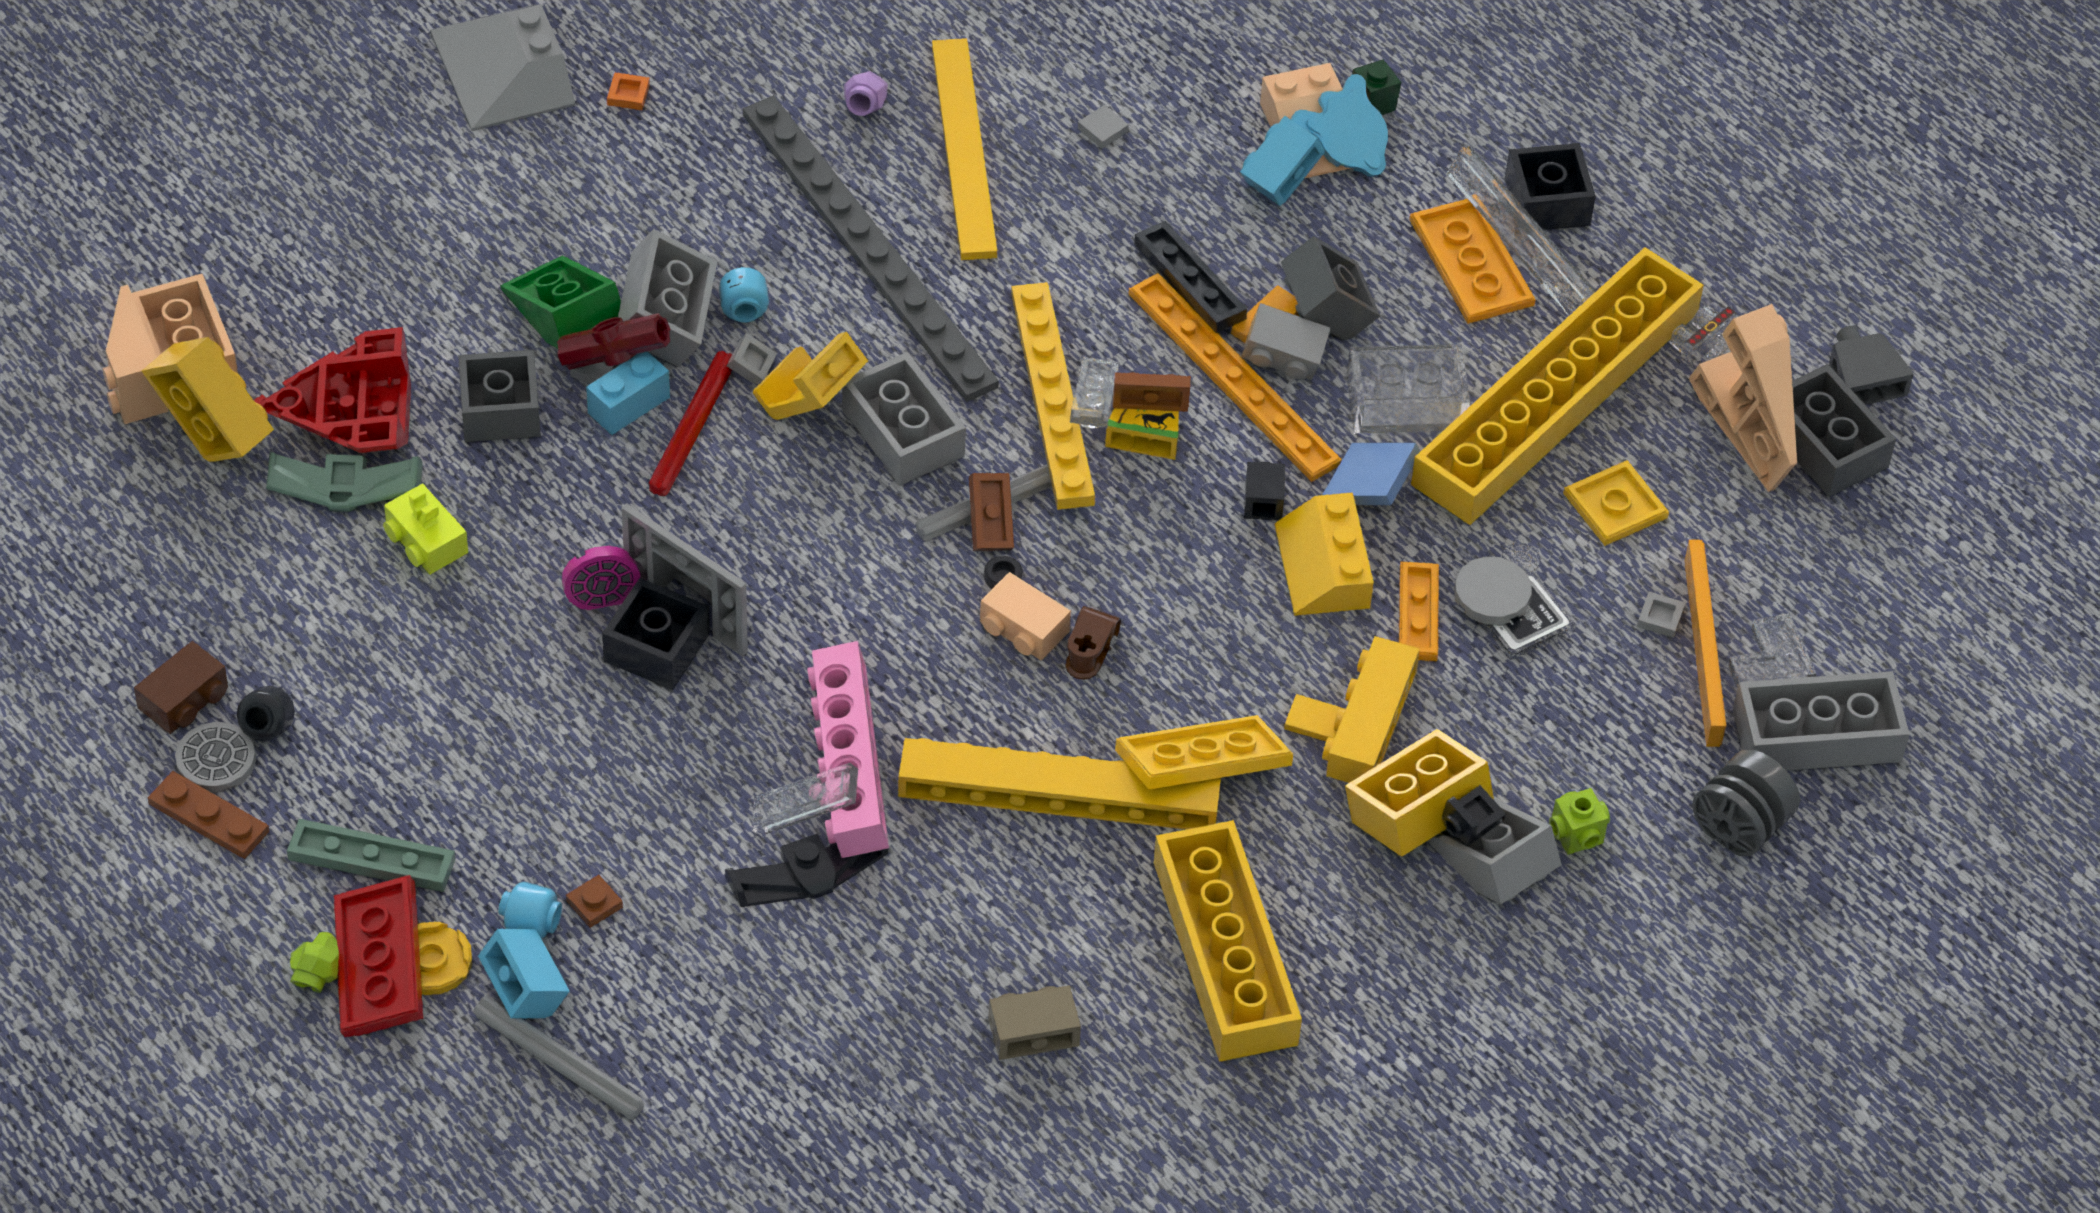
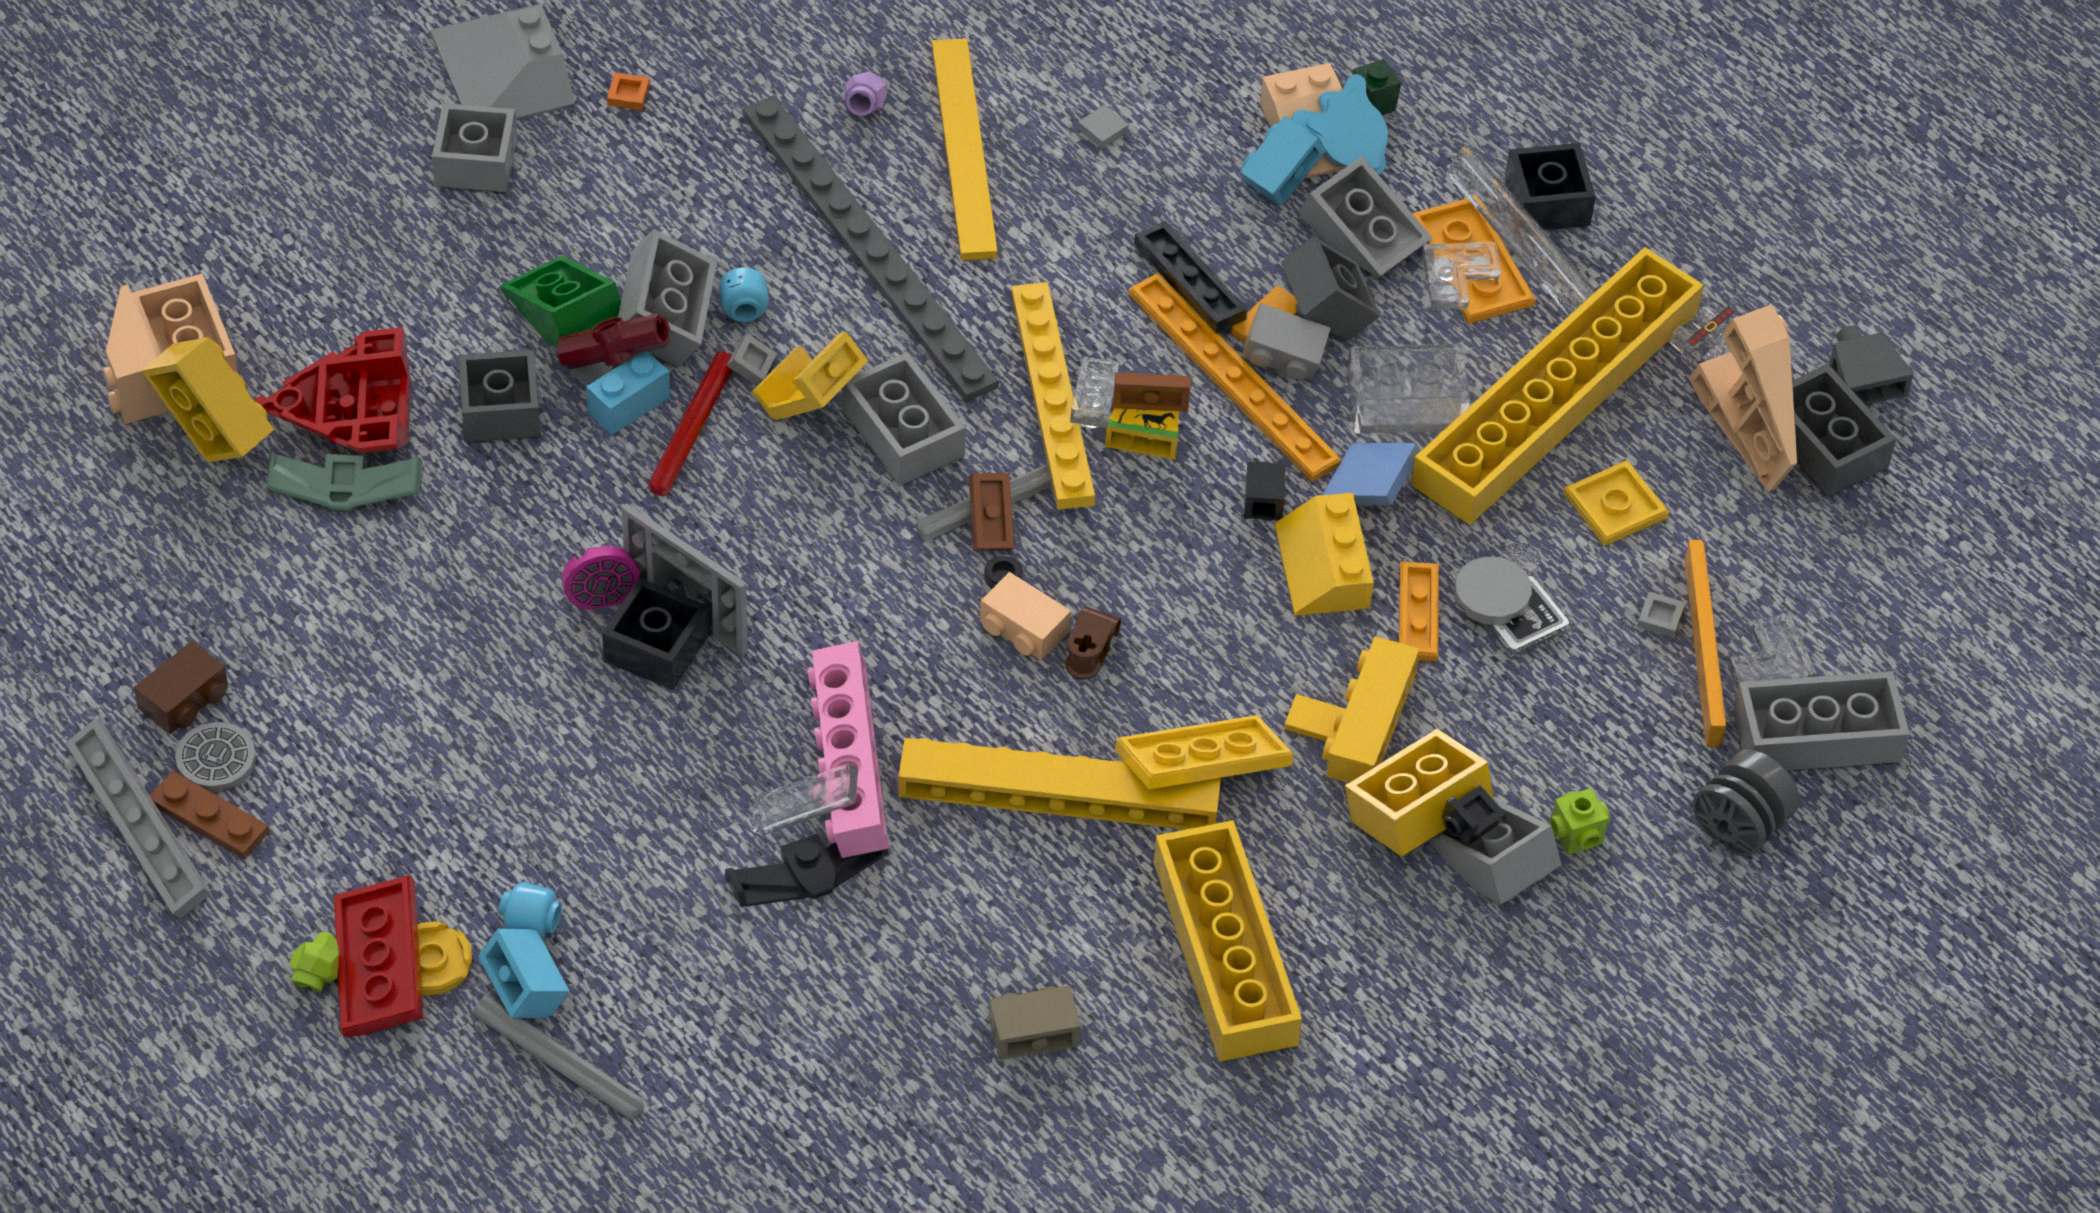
(138, 818): none -> light grey plate
(265, 713): black head -> none
(370, 854): sand green plate -> none
(425, 529): neon yellow brick -> none
(474, 147): none -> light grey brick
(594, 901): dark orange plate -> none
(1364, 219): none -> light grey slope
(1451, 265): none -> clear plate

